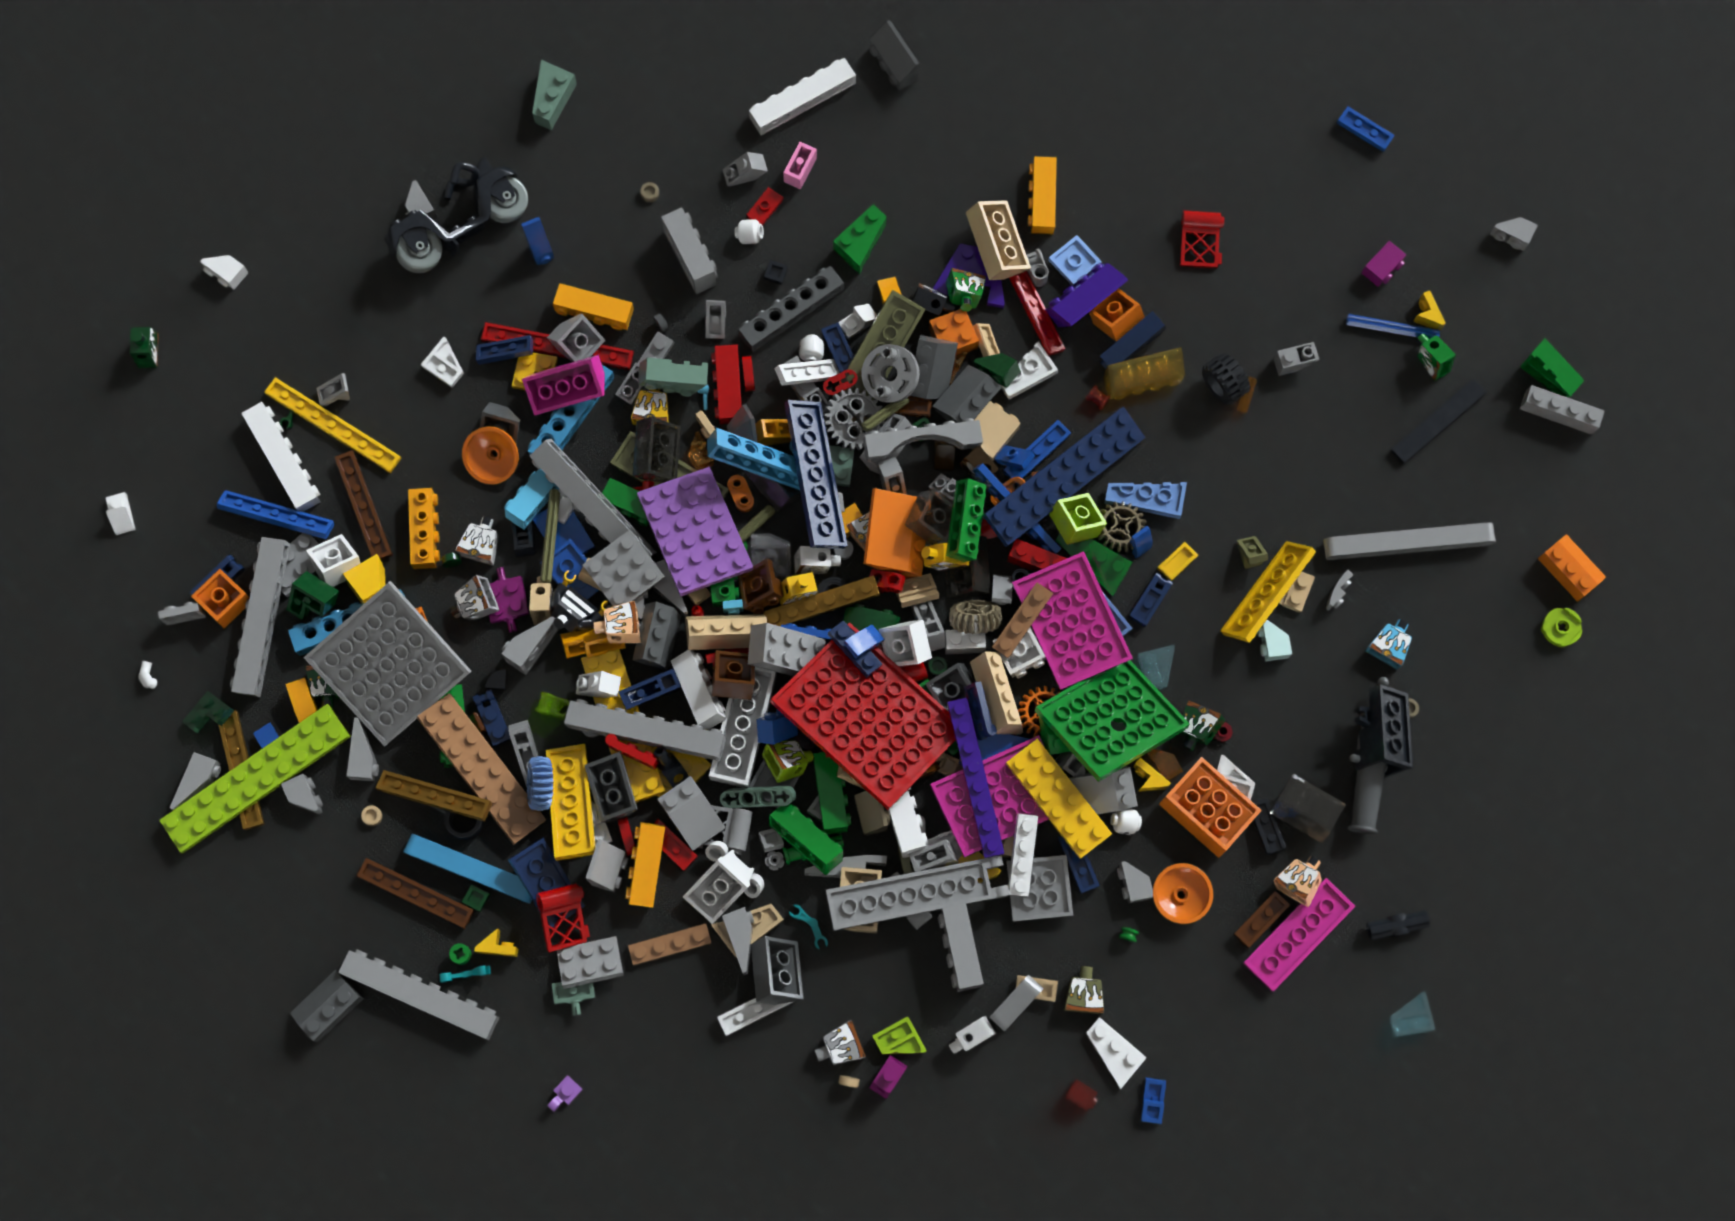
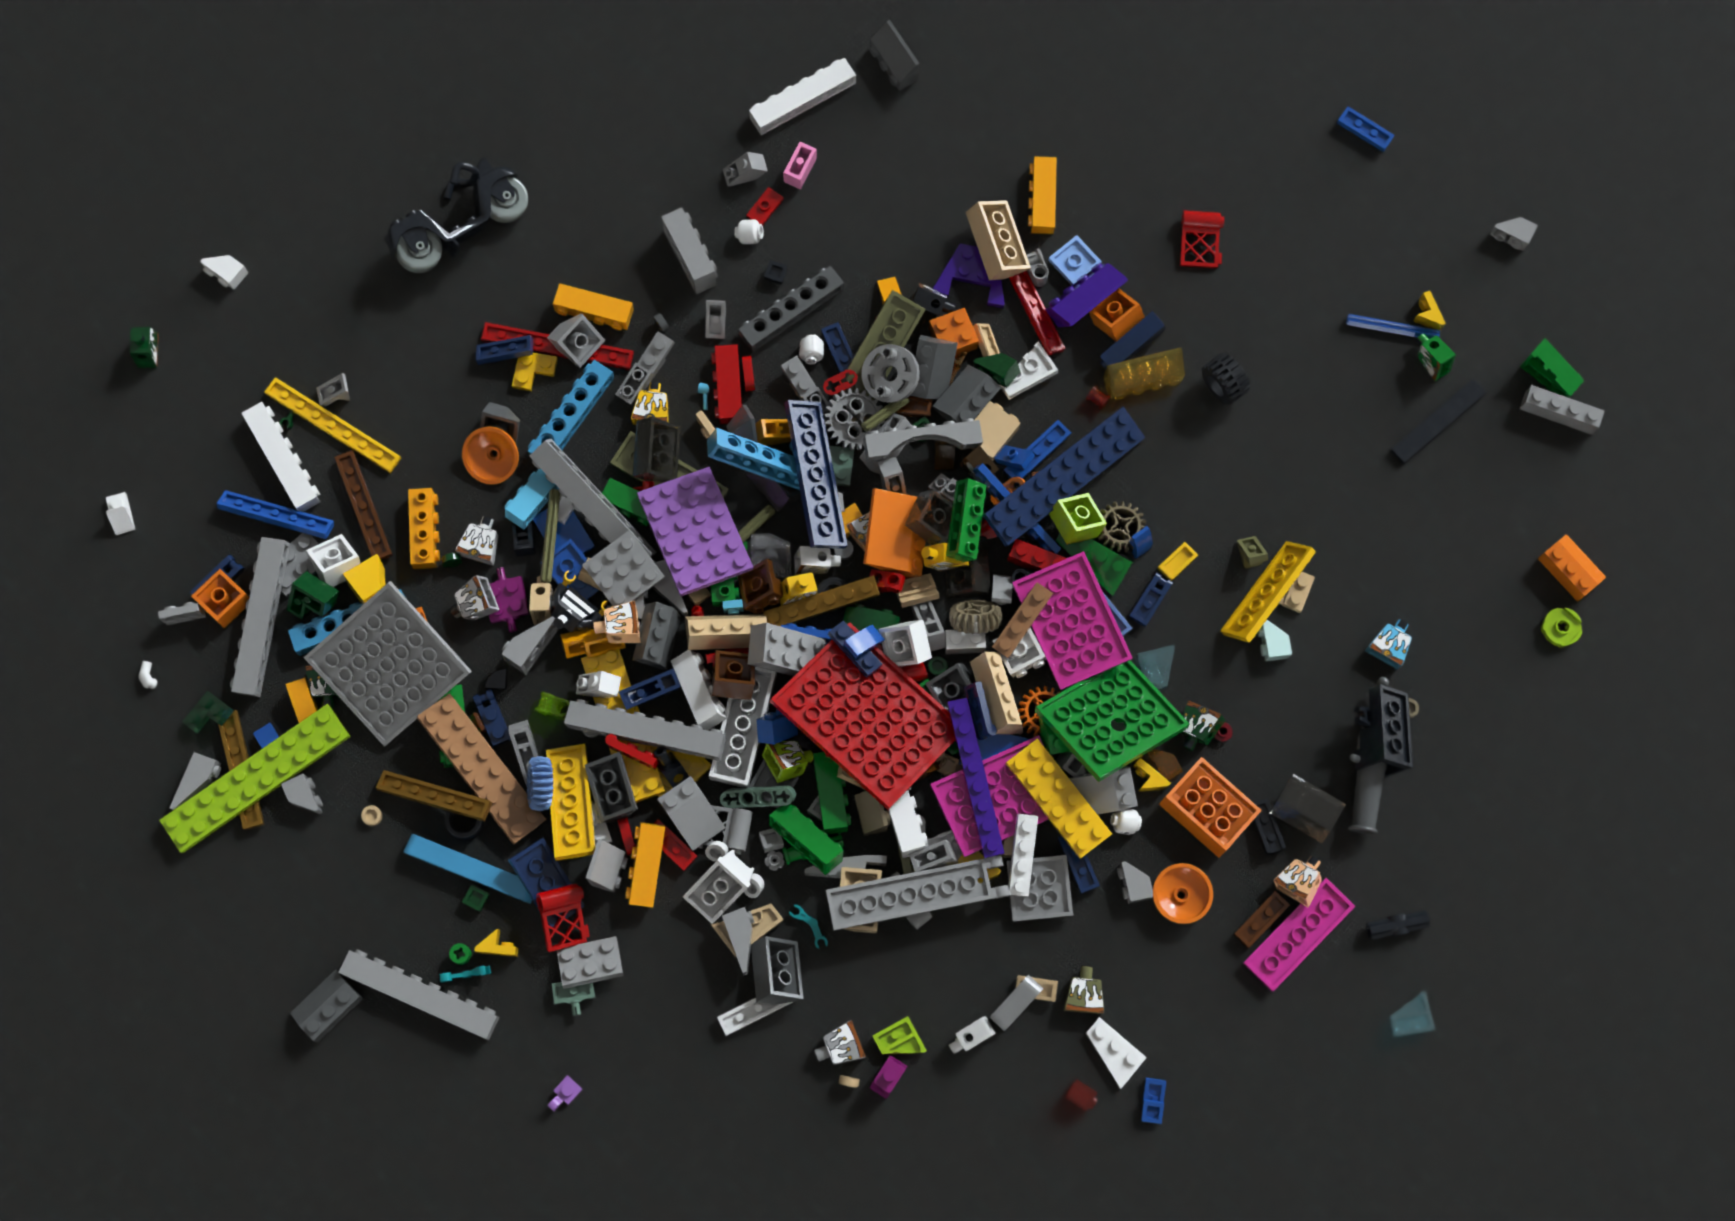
(361, 761): light grey slope -> none
(415, 893): reddish brown plate -> none
(418, 201): light grey slope -> none
(443, 363): white wing -> none
(537, 241): blue slope -> none
(552, 94): sand green wedge -> none
(565, 385): dark pink slope -> none
(649, 192): dark tan tile -> none
(669, 944): medium nougat plate -> none
(672, 377): sand green wedge -> none
(698, 454): clear orange slope -> none
(740, 492): orange plate -> none
(806, 372): white plate -> none
(860, 237): green wedge -> none
(860, 319): white slope -> none
(961, 948): light grey brick -> none
(965, 288): green torso -> none
(1128, 934): green bush -> none
(1159, 499): medium blue wing -> none
(1236, 776): white wing -> none
(1246, 399): clear orange axle -> none
(1295, 358): light grey slope -> none
(1335, 597): light grey slope -> none
(1384, 263): magenta brick -> none
(1409, 541): light grey beam -> none

